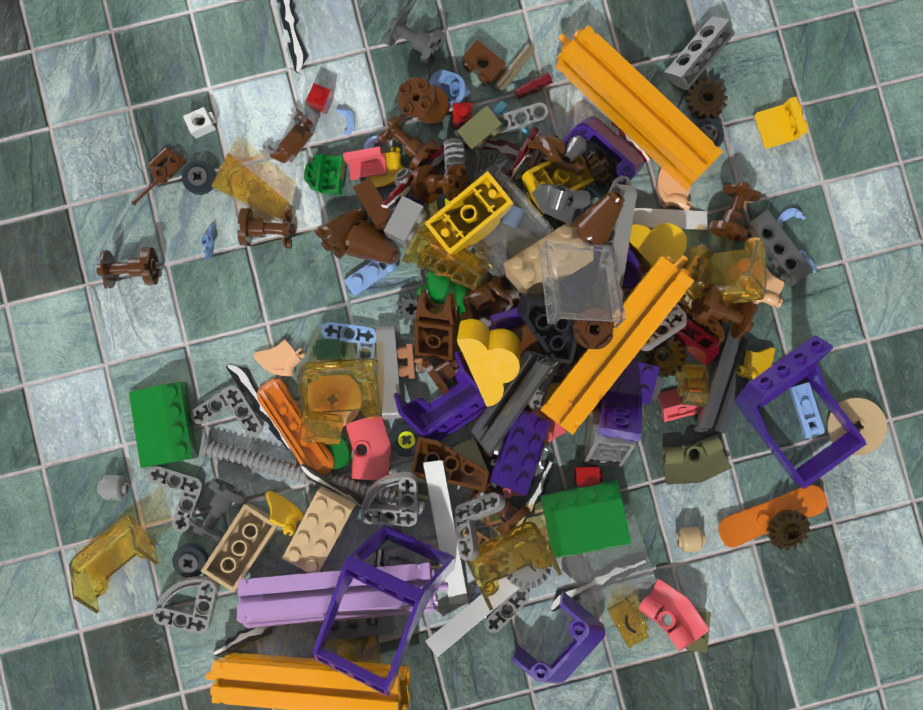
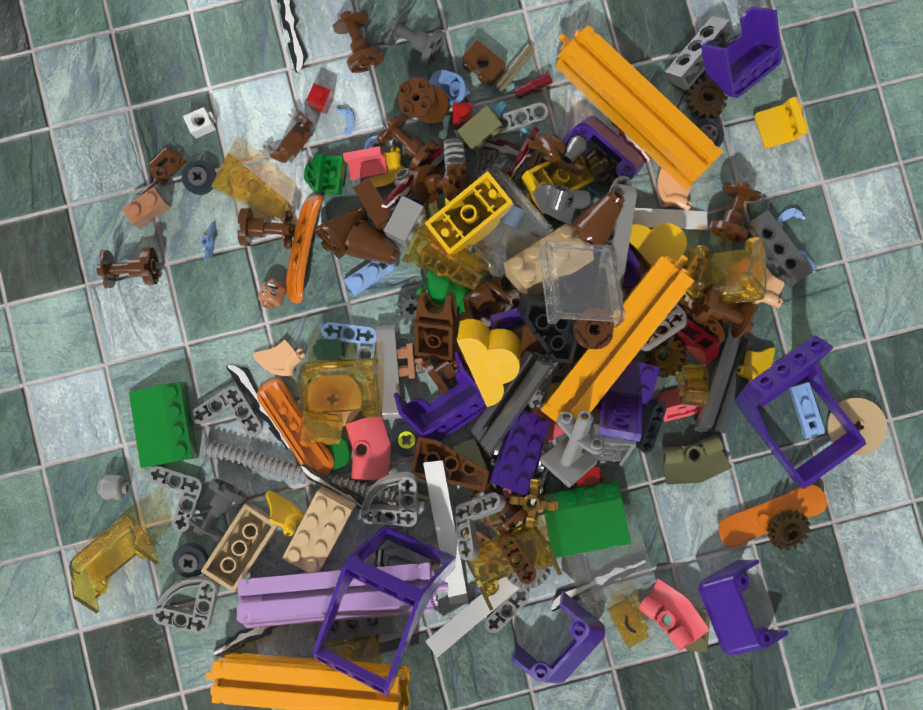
(146, 207): none -> nougat brick
(271, 294): none -> nougat head
(301, 247): none -> orange piece
(363, 54): none -> reddish brown piece
(516, 550): none -> reddish brown beam
(532, 518): none -> pearl gold pin
(569, 457): none -> light grey piece
(654, 413): none -> black beam
(690, 539): tan head -> none
(729, 612): none -> dark purple windscreen
(748, 56): none -> dark purple windscreen

